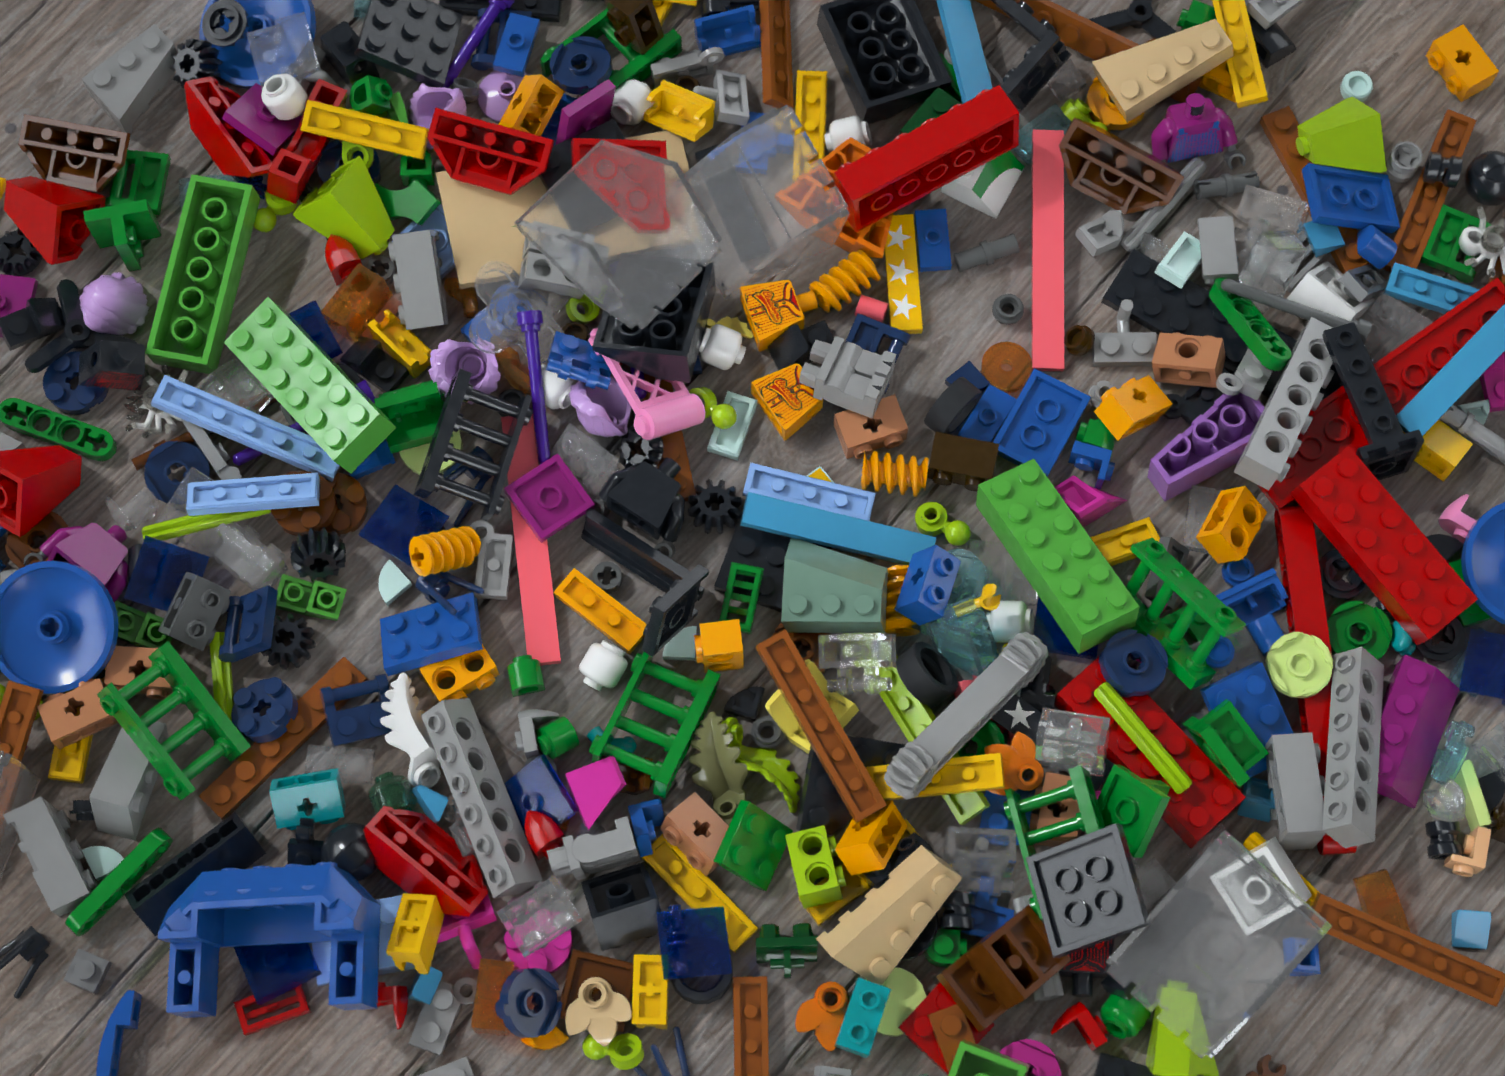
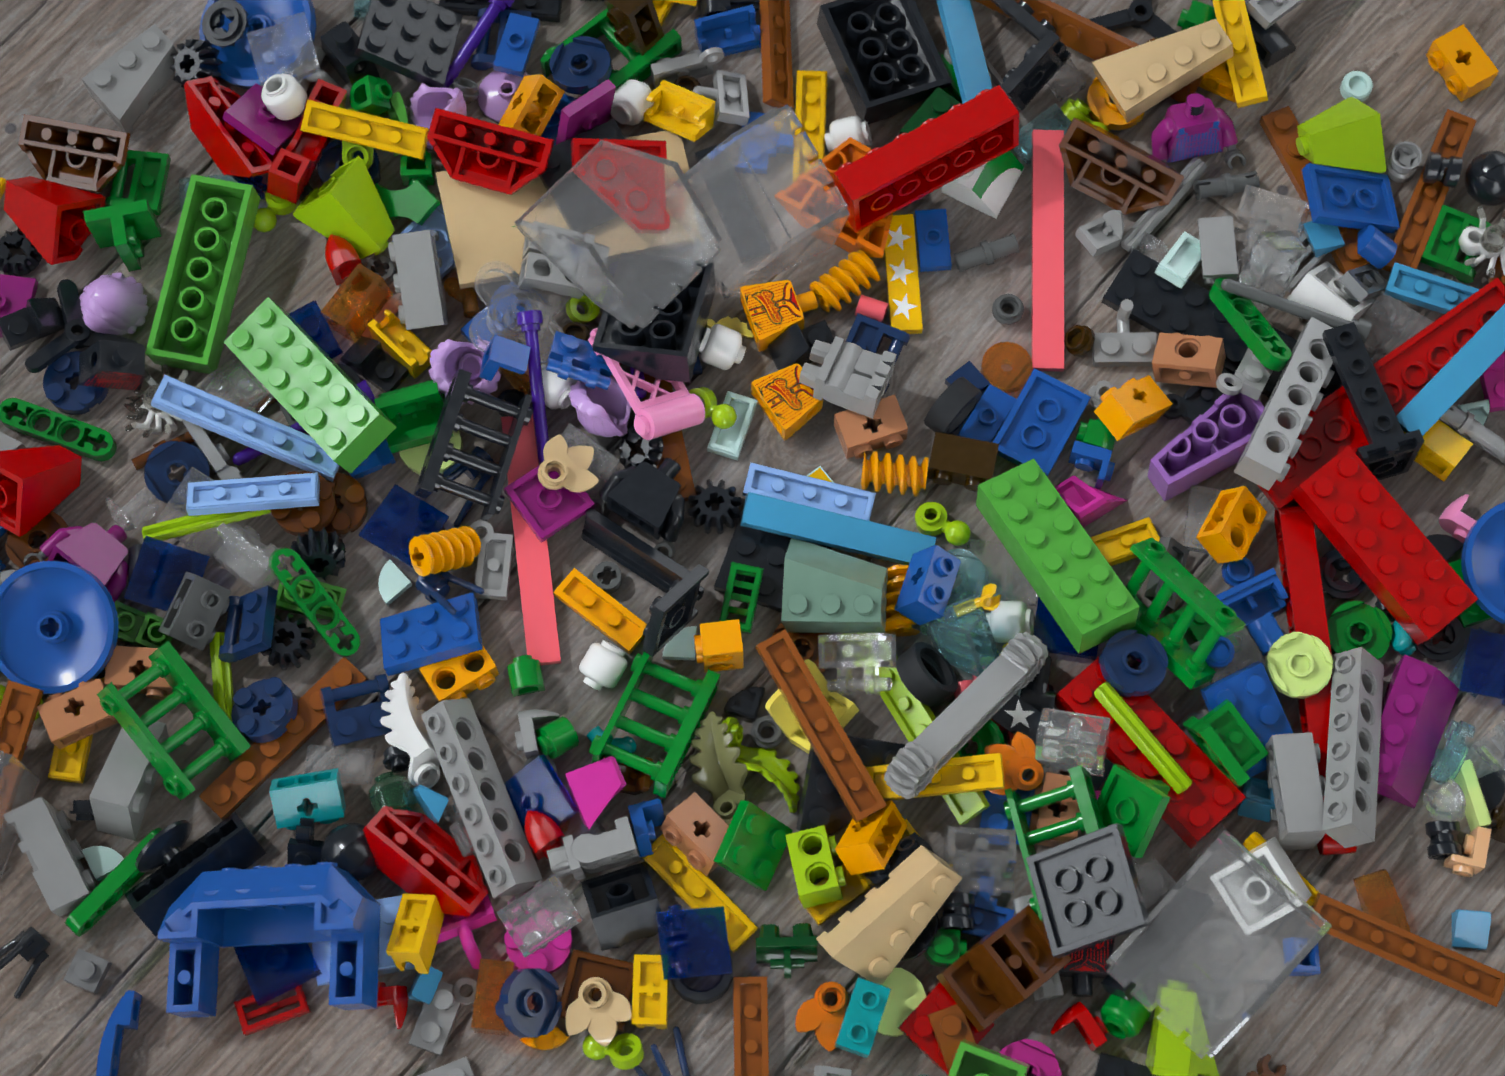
(164, 847): none -> black dish
(311, 604): none -> green beam
(396, 759): none -> black plate
(504, 354): none -> blue panel
(570, 464): none -> tan plate

